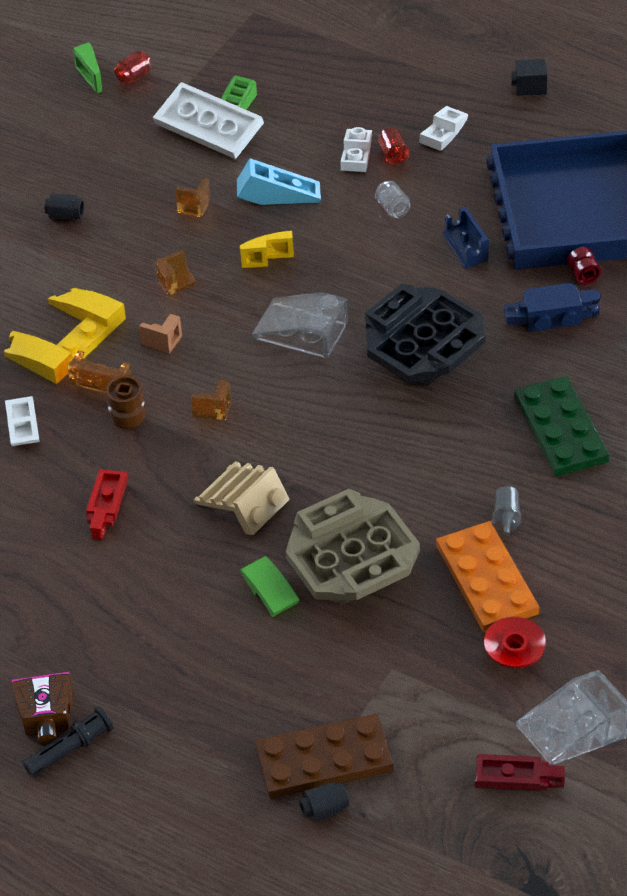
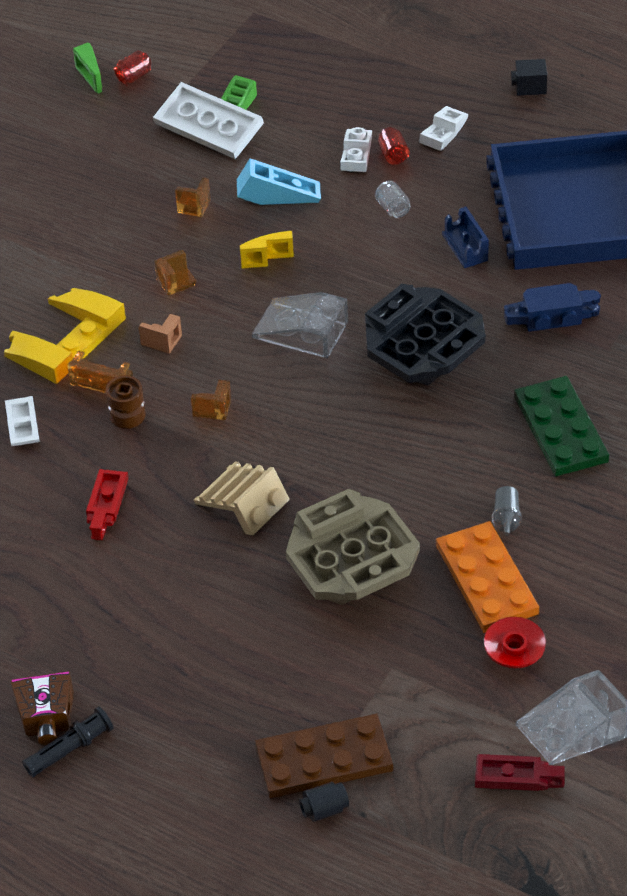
(64, 207): black brick -> none
(270, 585): bright green slope -> none
(584, 265): dark red wheel -> none

